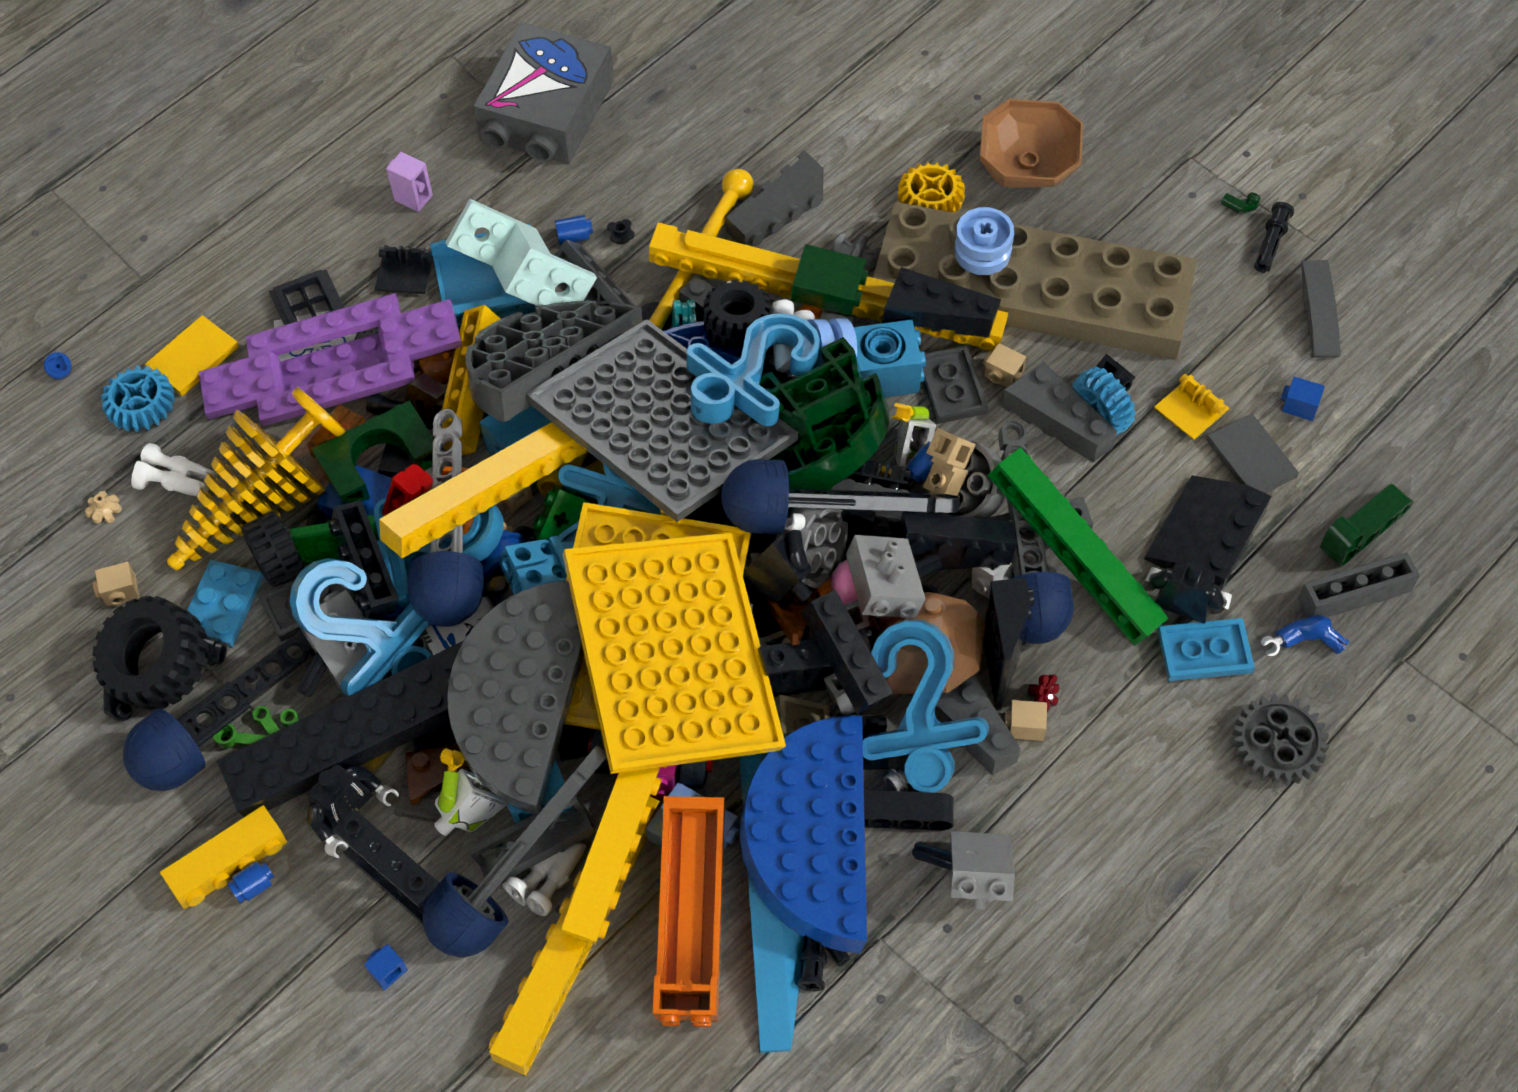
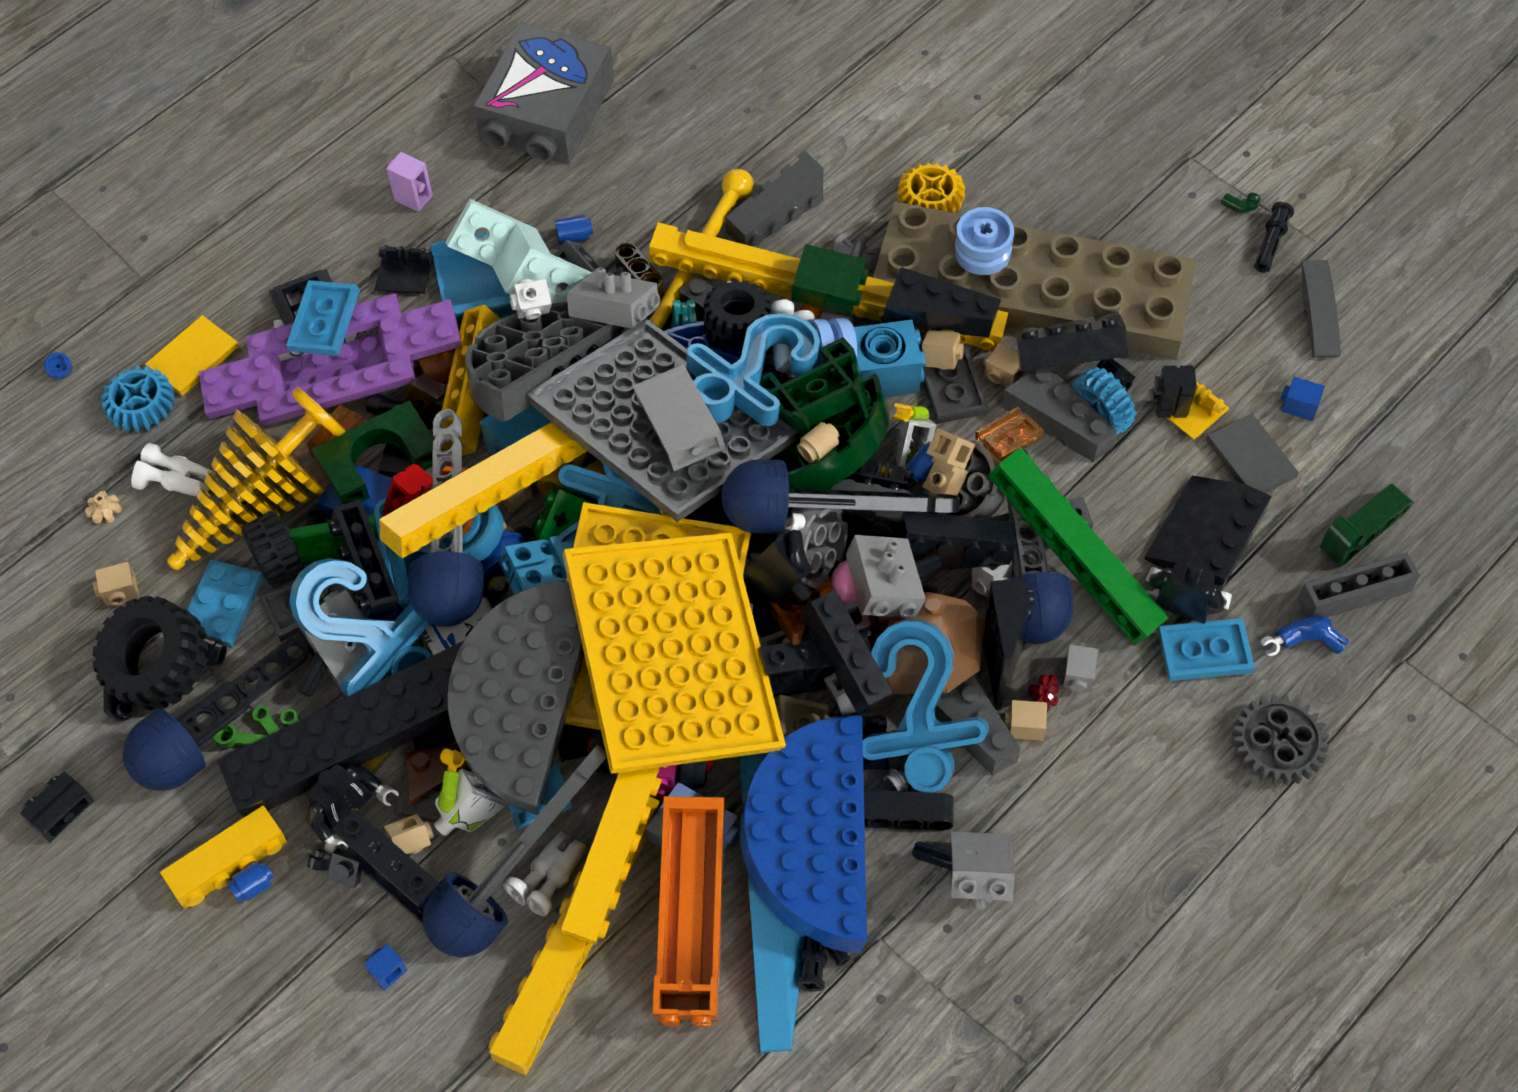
(56, 806): none -> black brick
(323, 318): none -> dark azure plate
(342, 866): none -> black plate
(410, 834): none -> tan brick
(530, 299): none -> white brick
(561, 833): dark grey fence -> none
(613, 298): none -> light grey piece
(618, 236): black plate -> none
(634, 262): none -> dark brown beam
(679, 417): none -> light grey panel
(818, 442): none -> tan brick
(942, 349): none -> tan brick
(1009, 433): none -> clear orange plate
(1031, 143): medium nougat rock -> none
(1072, 342): none -> black wedge
(1080, 668): none -> light grey brick
(1174, 391): none -> black brick

